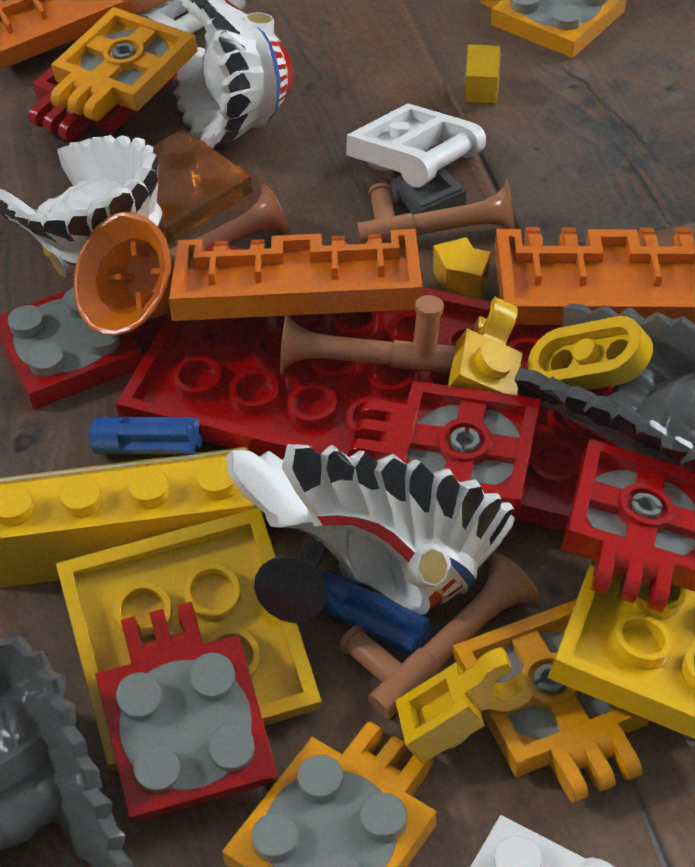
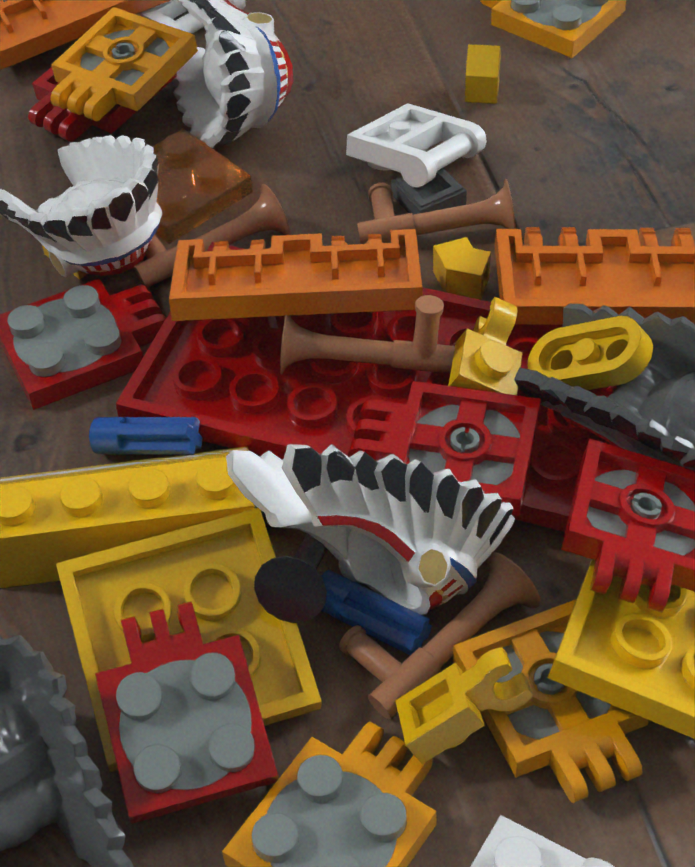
(123, 274): orange hat -> none

